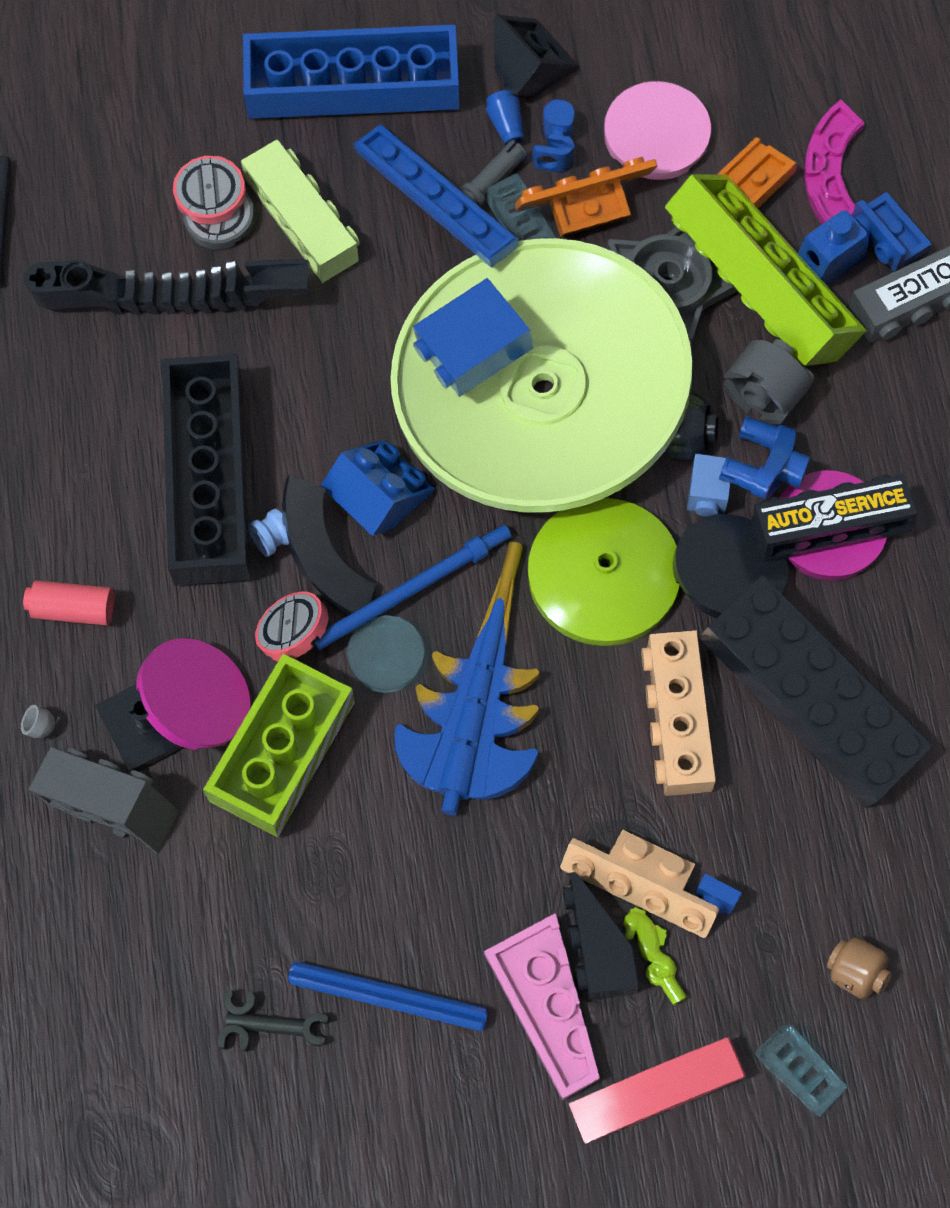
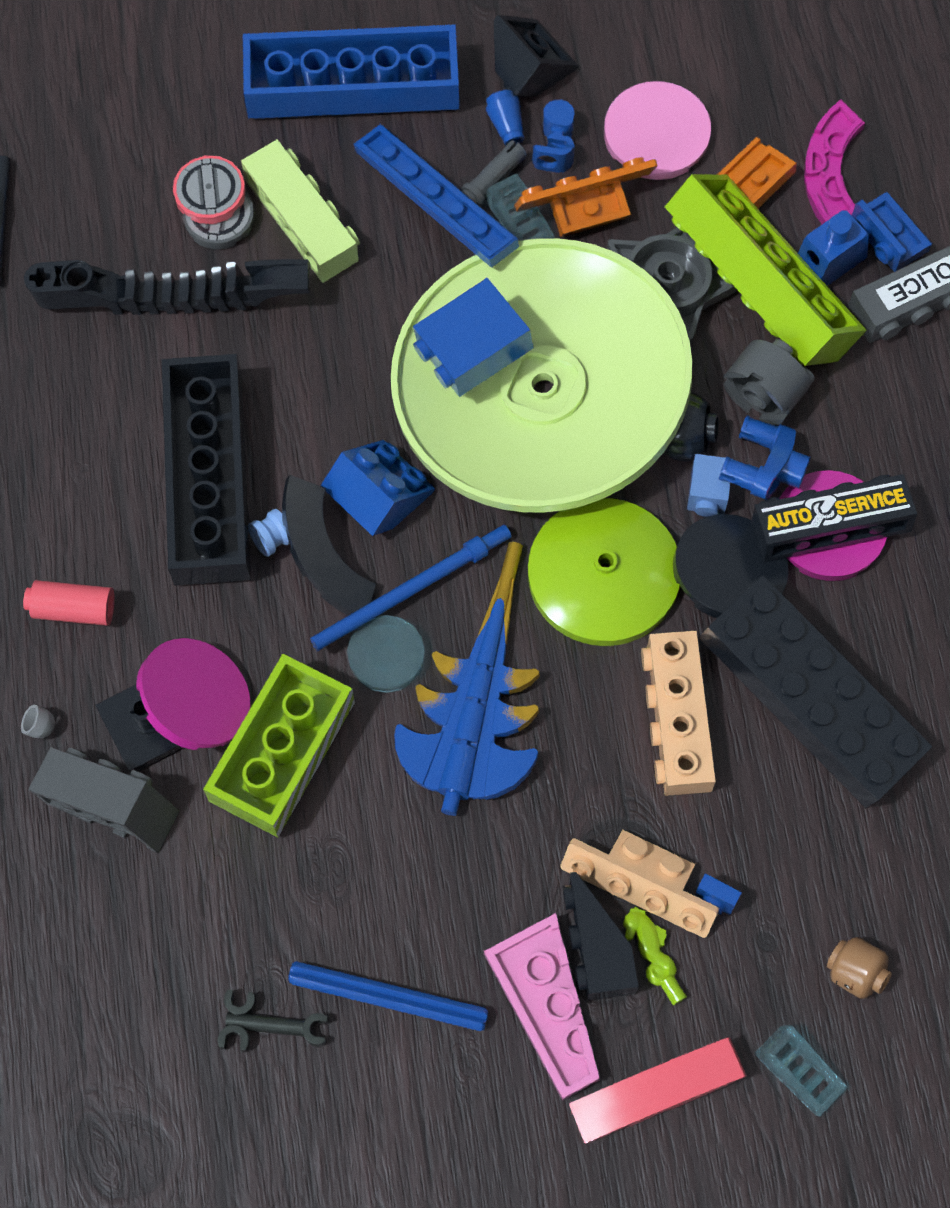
(291, 625): tile -> none

